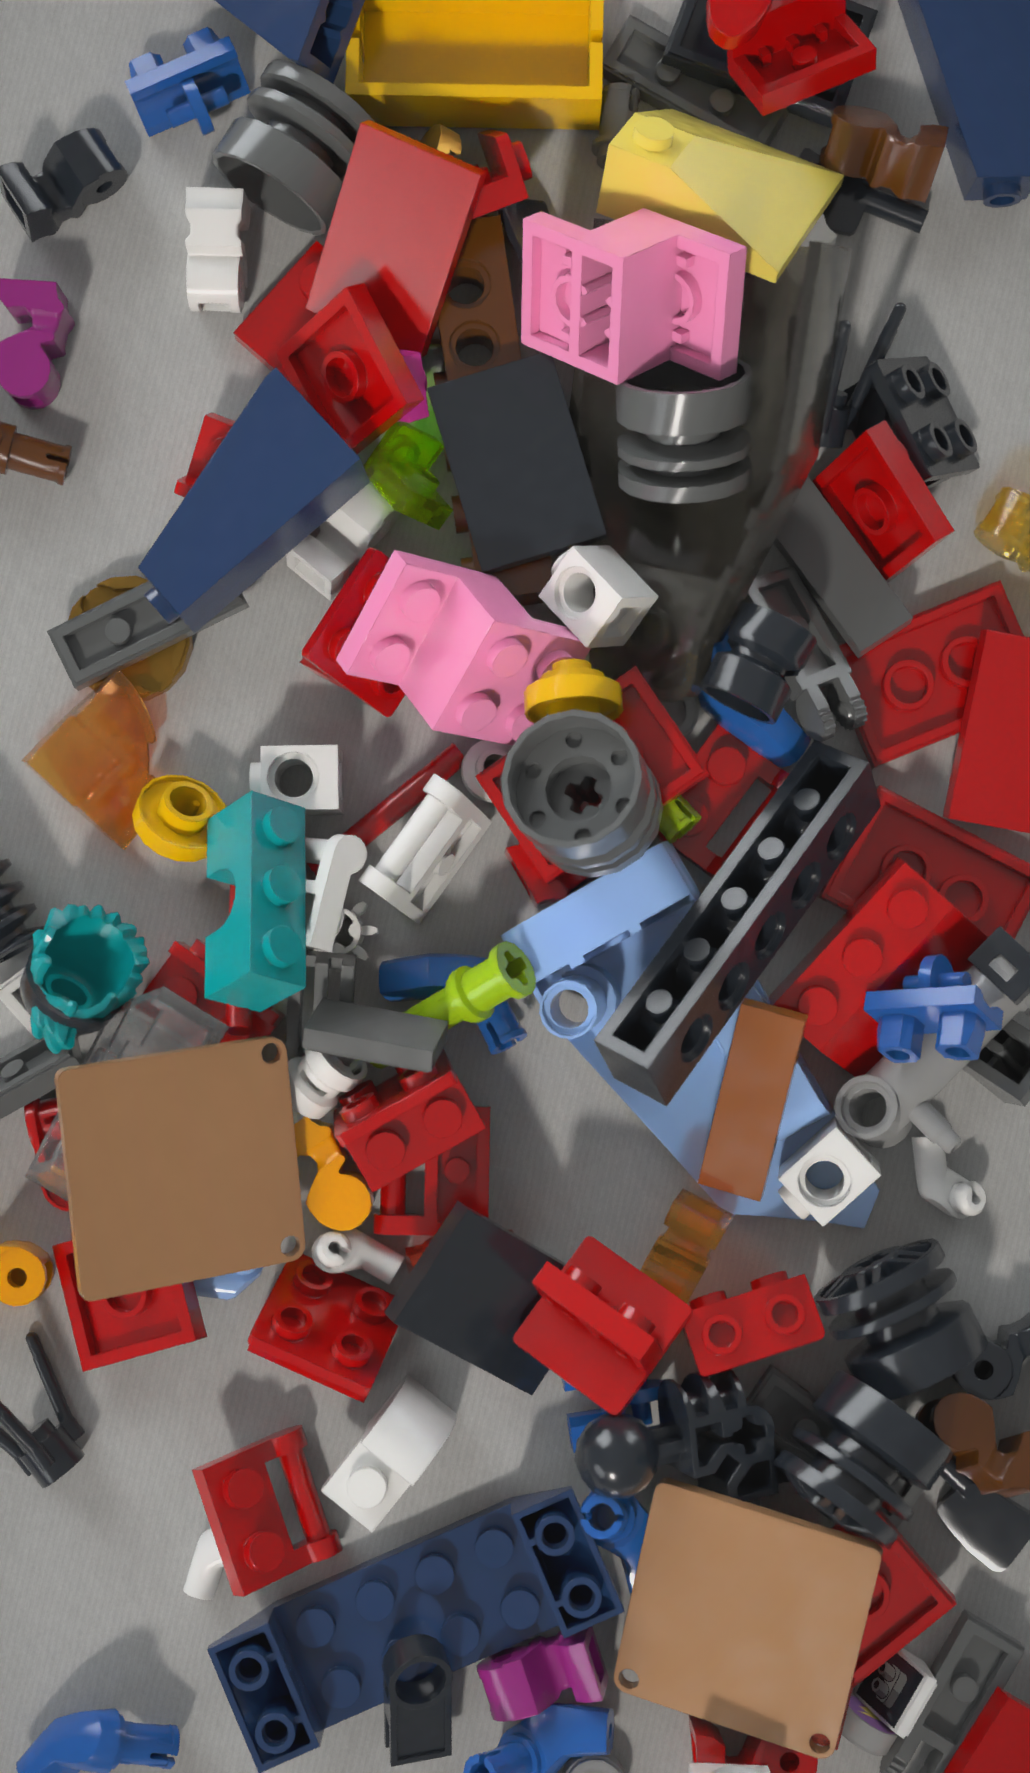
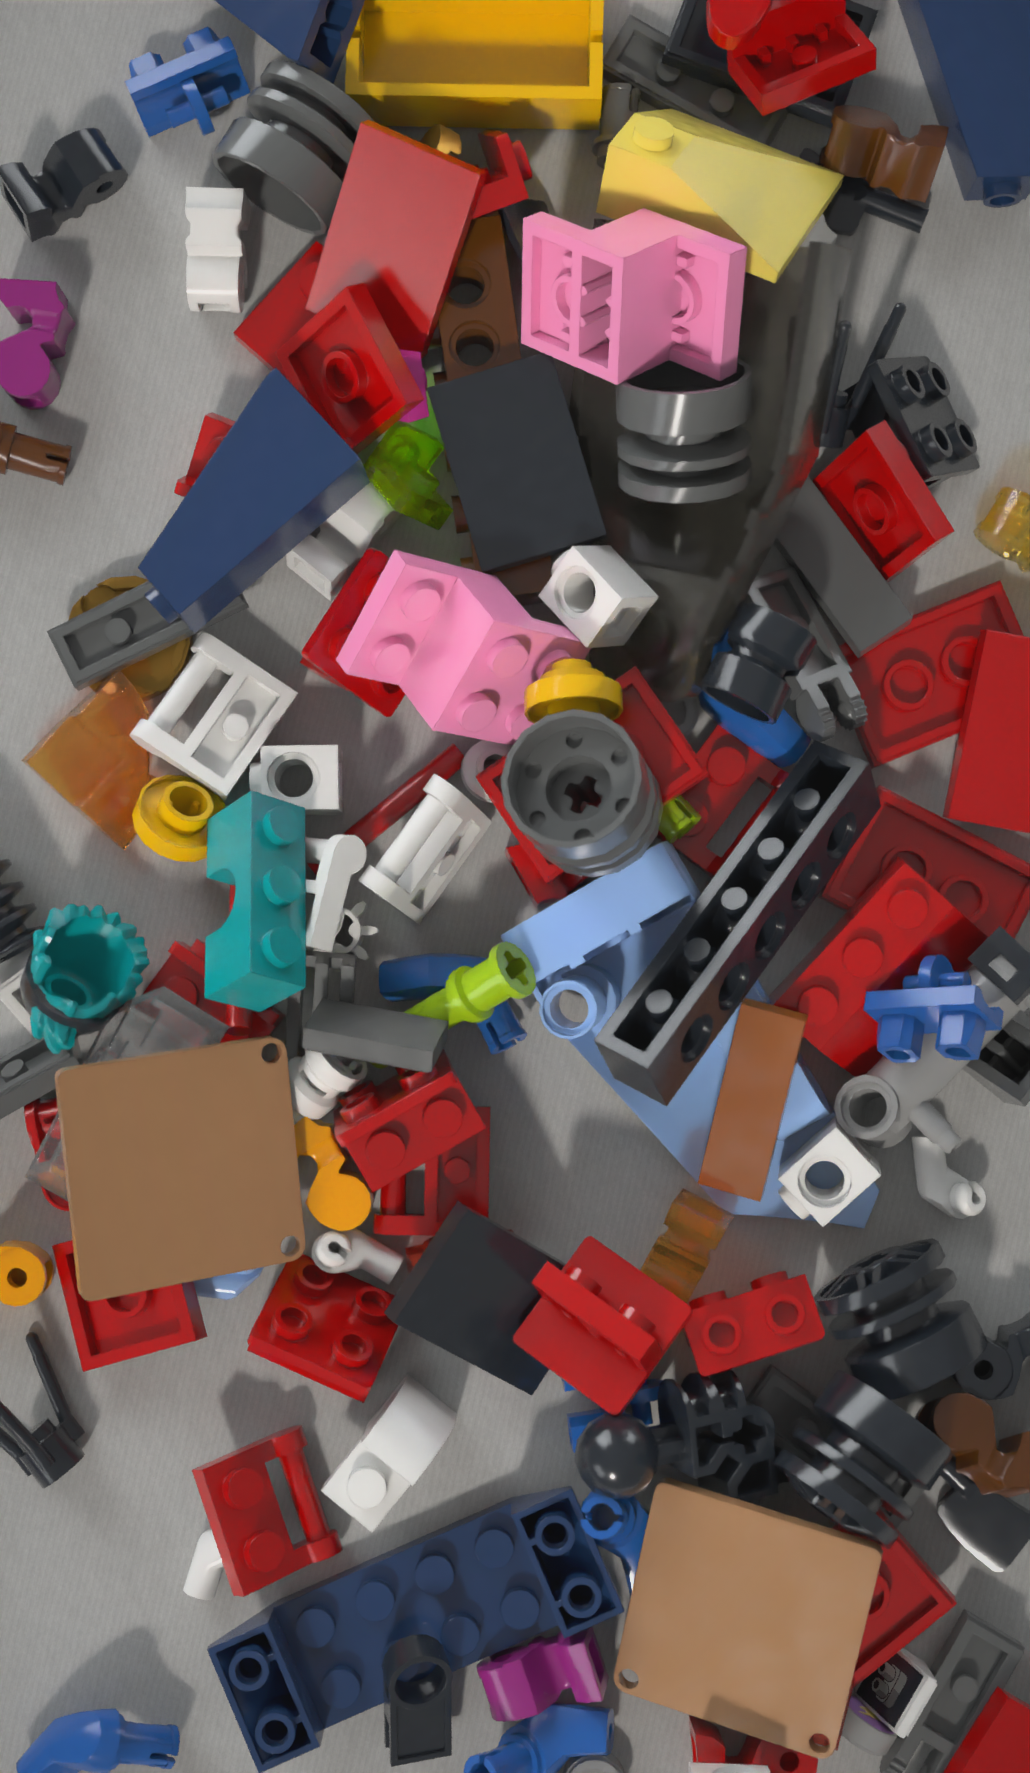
(231, 727): none -> white plate

